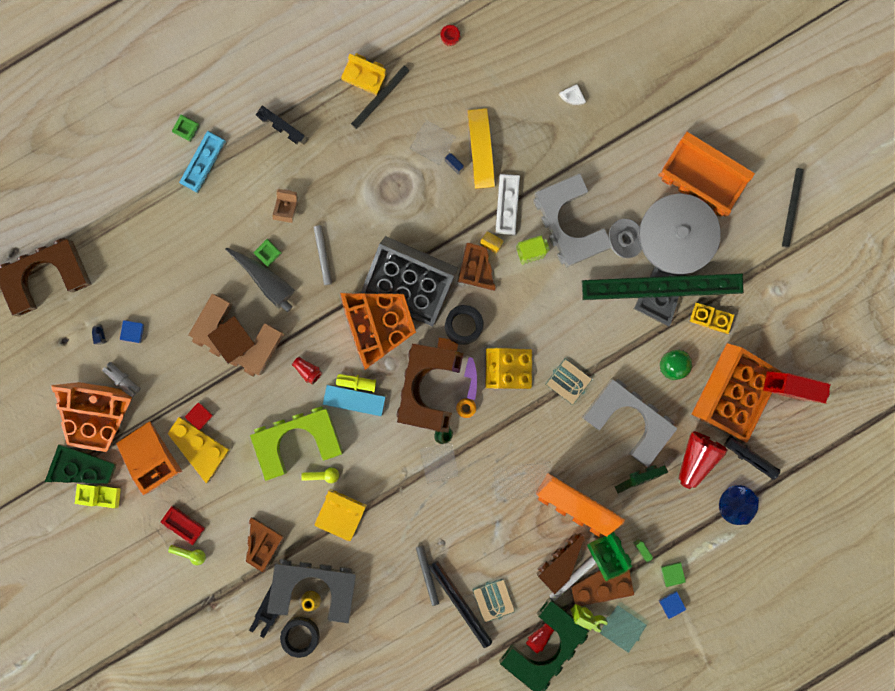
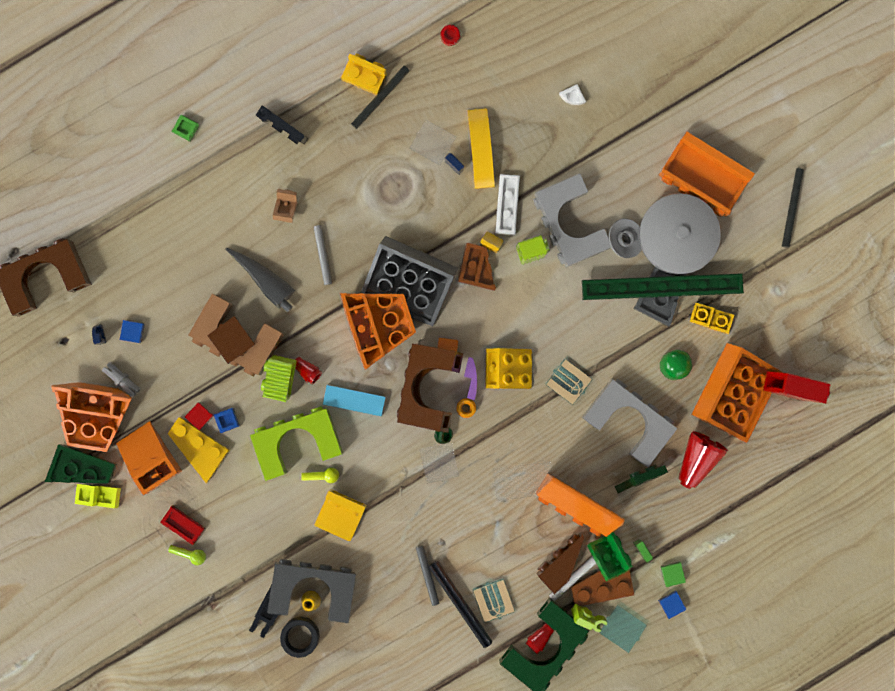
(202, 161): medium azure tile -> none
(226, 420): none -> blue tile
(262, 544): dark orange wing -> none
(267, 252): bright green tile -> none
(278, 378): none -> lime brick
(356, 382): neon yellow axle -> none
(471, 311): black tyre -> none
(738, 505): clear blue dish -> none
(745, 452): black pin -> none

